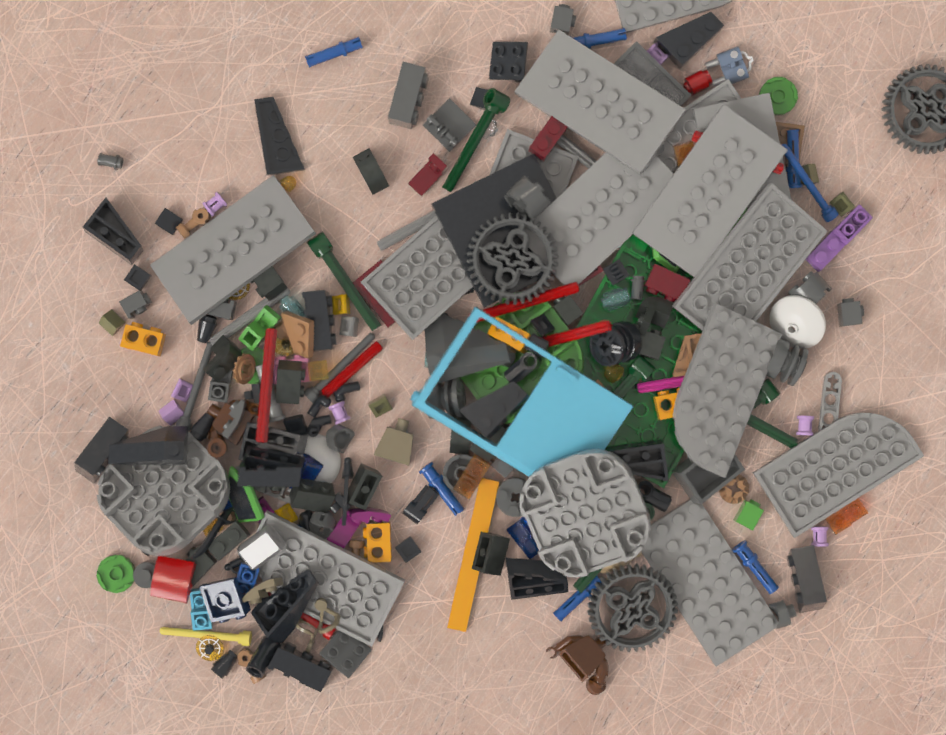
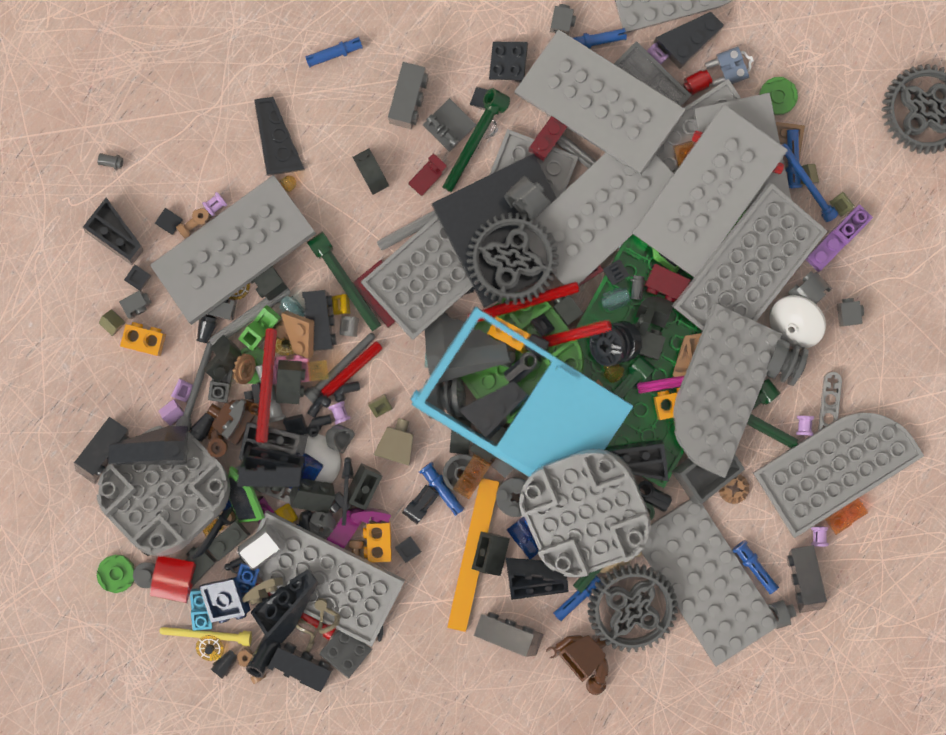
(508, 634): none -> wedge
(749, 514): bright green brick -> none

